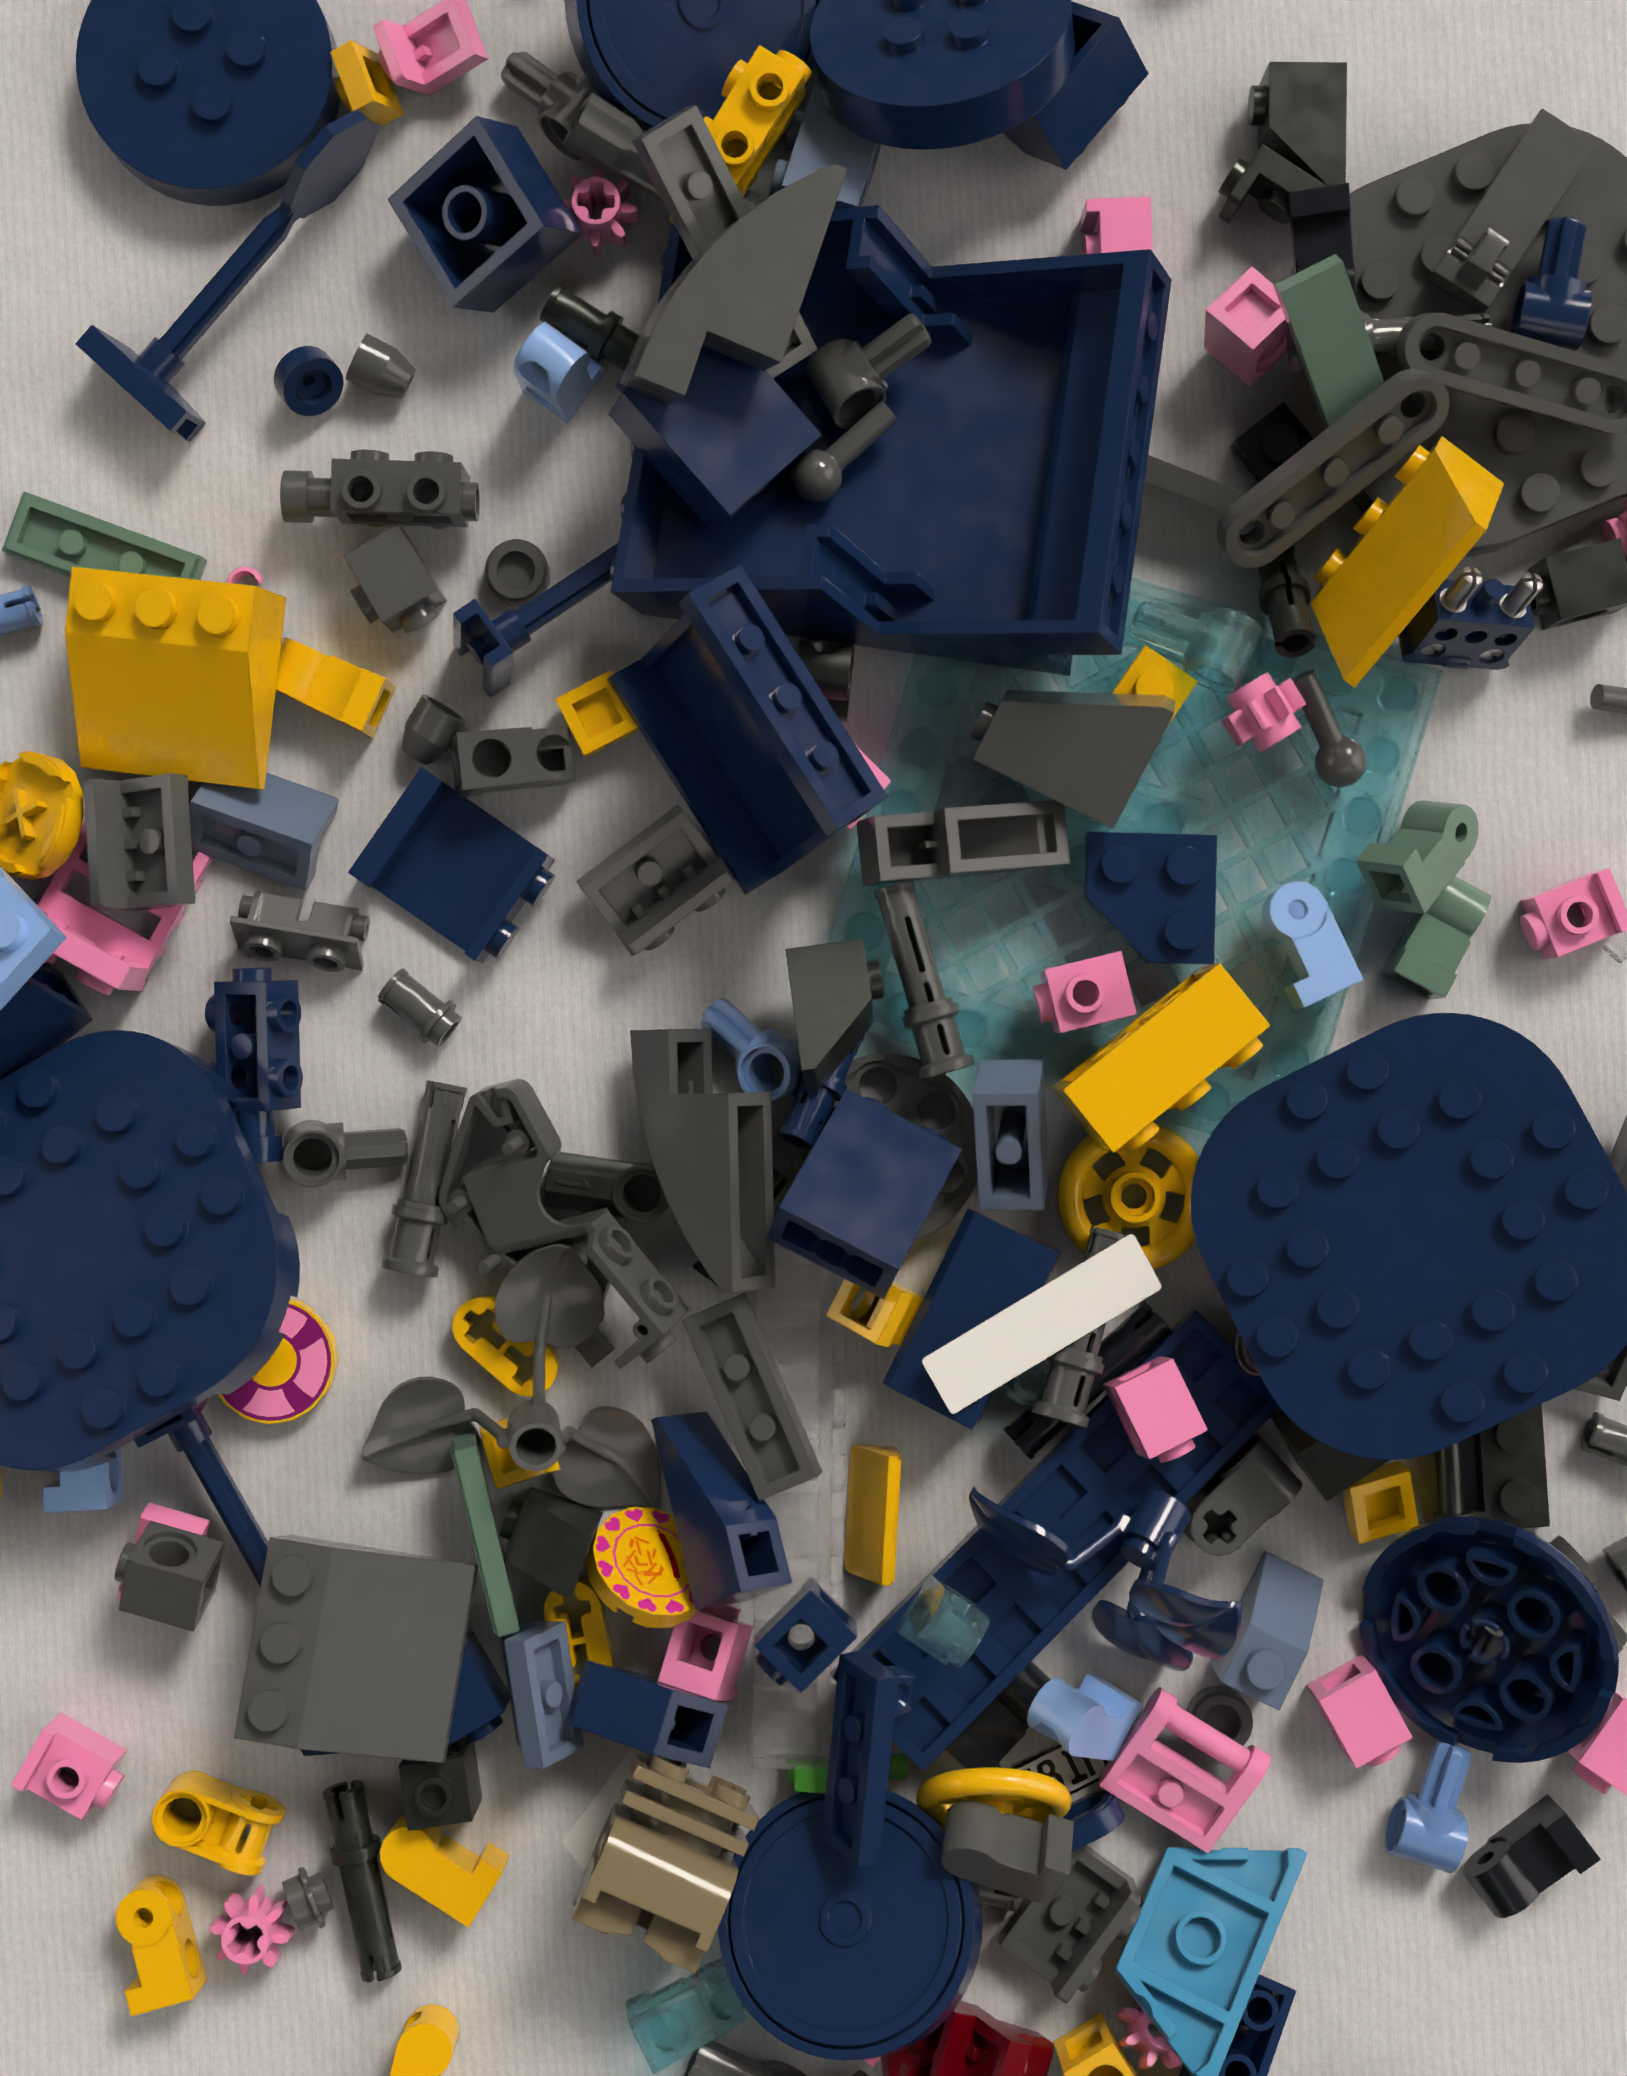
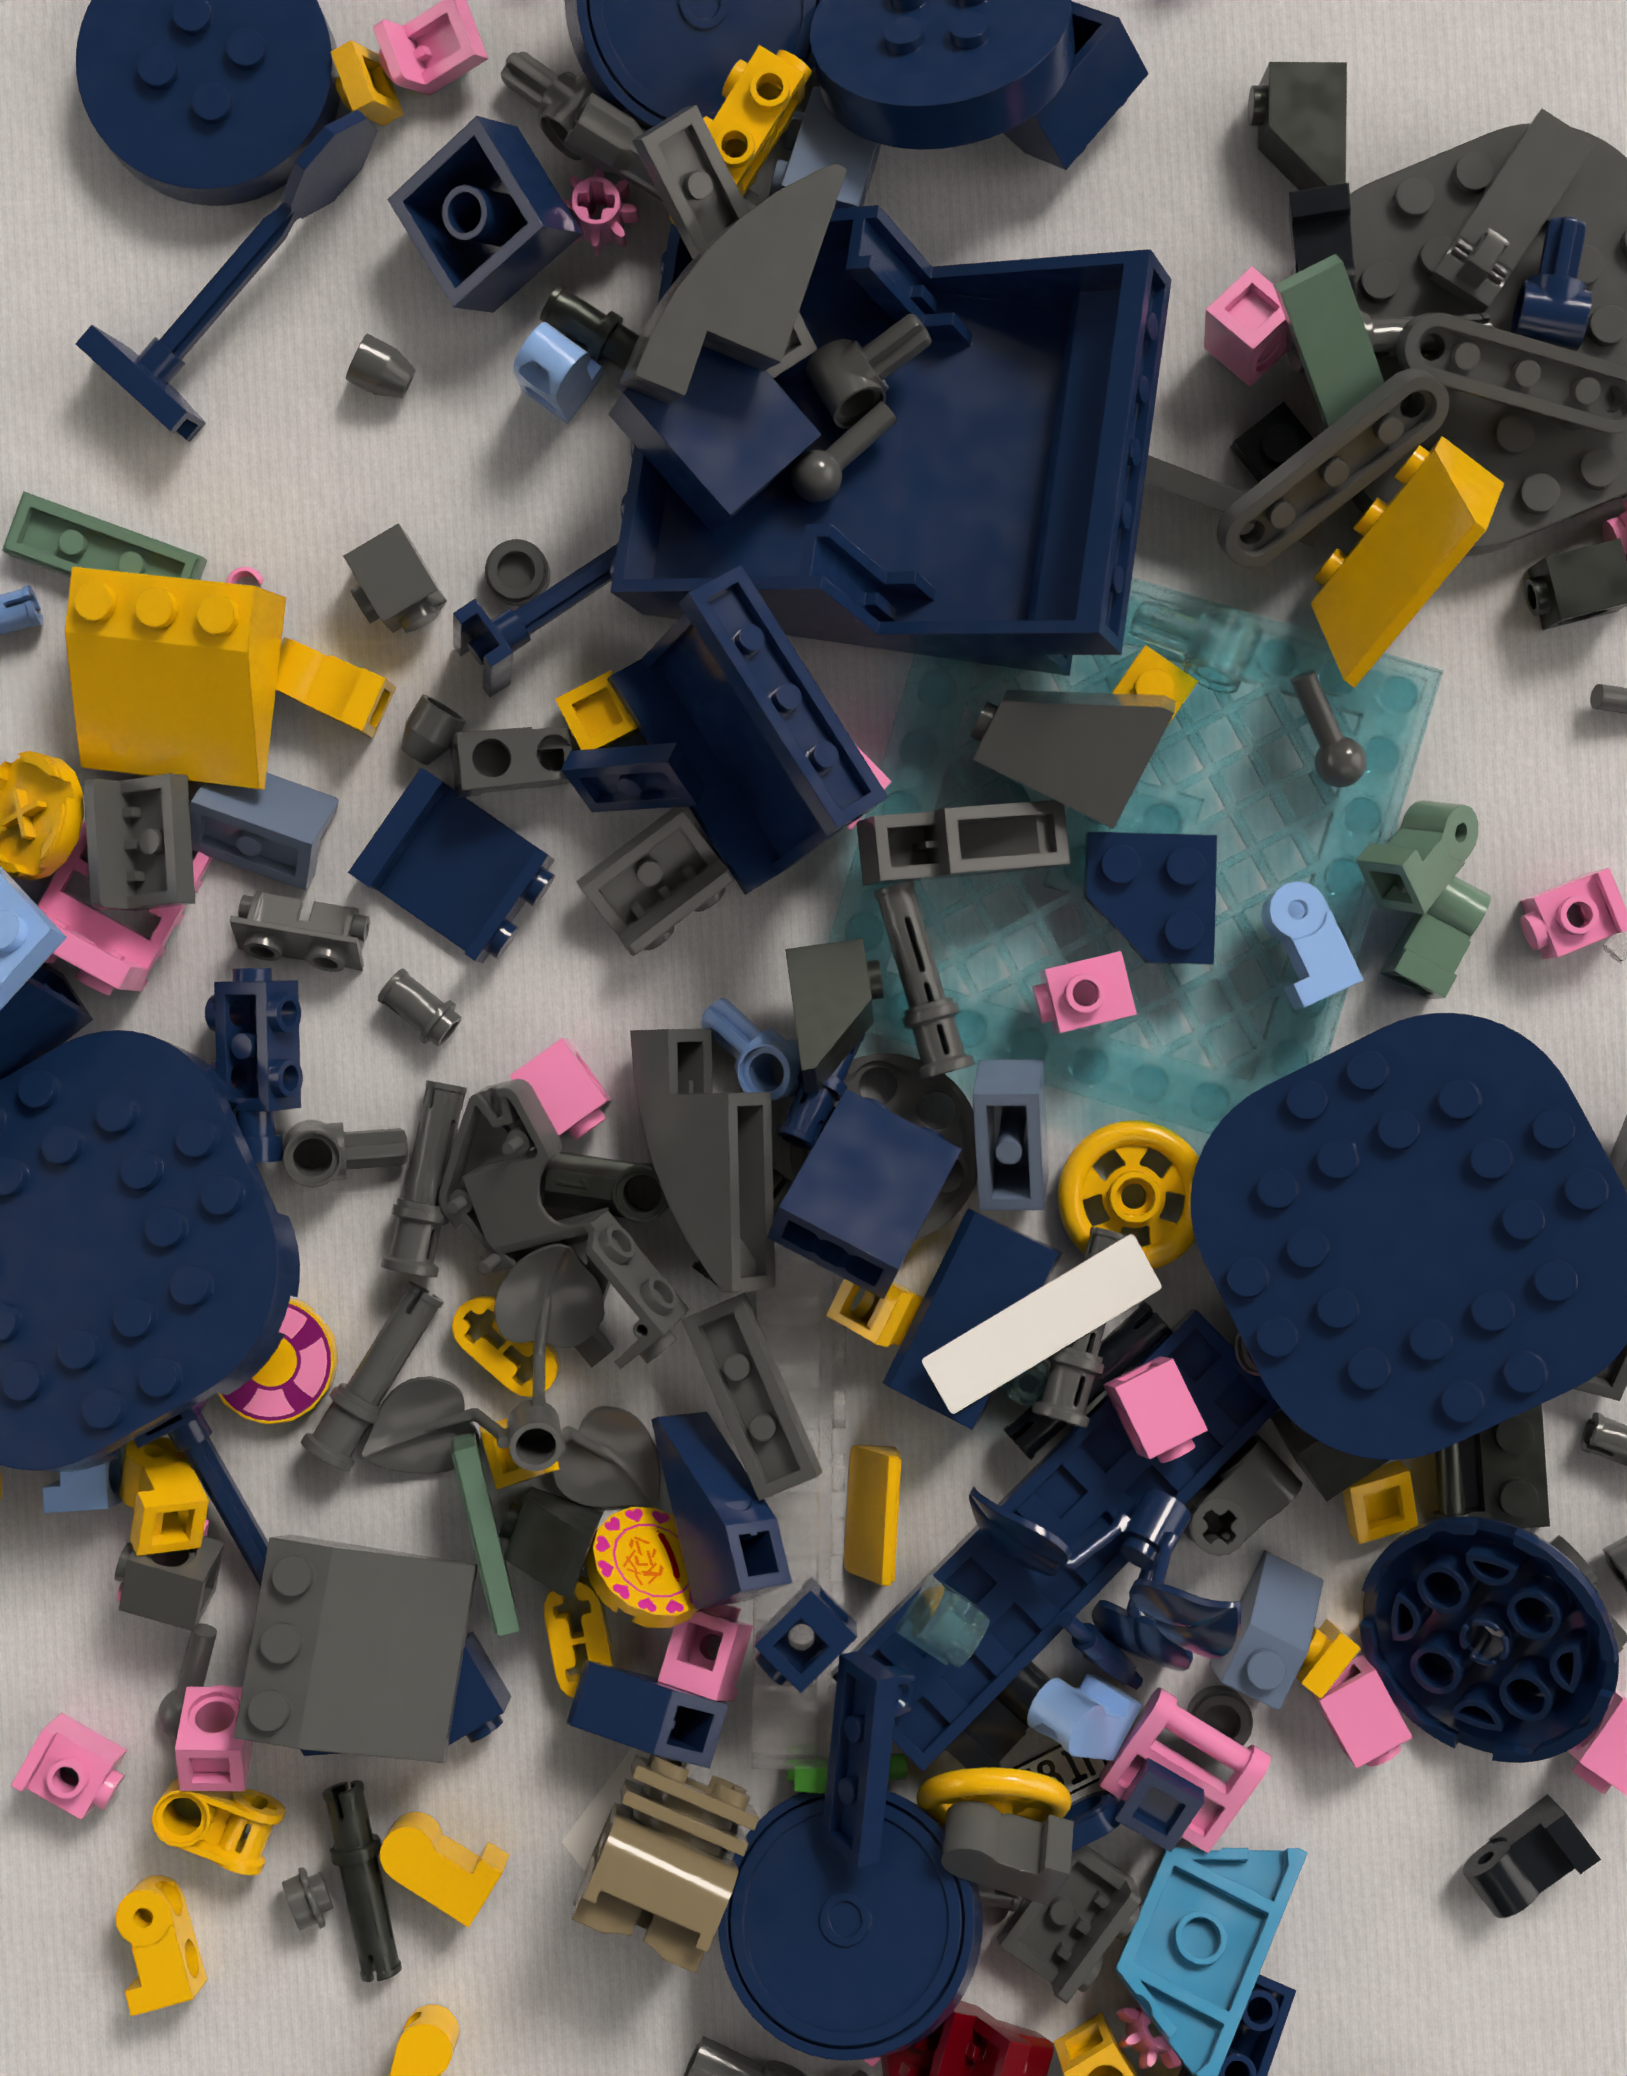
(165, 1498): none -> yellow leg
(192, 1675): none -> dark grey bar
(205, 1743): none -> bright pink brick
(257, 1945): bright pink gear -> none
(308, 381): dark blue tile -> none
(358, 1402): none -> dark grey pin
(396, 491): dark grey brick -> none
(444, 1791): pearl dark grey brick -> none
(541, 1692): sand blue panel -> none
(565, 1089): none -> bright pink brick
(634, 777): none -> dark blue plate
(685, 2015): clear light blue leg -> none
(832, 670): pearl dark grey leg -> none
(1100, 1651): none -> dark blue hand
(1116, 225): bright pink brick -> none
(1159, 1804): none -> dark blue plate
(1162, 1059): yellow brick -> none
(1263, 712): bright pink gear -> none
(1266, 179): pearl dark grey bracket -> none
(1285, 600): pearl dark grey pin -> none
(1327, 1658): none -> yellow plate
(1427, 1823): medium blue axle -> none
(1471, 622): dark blue piece -> none

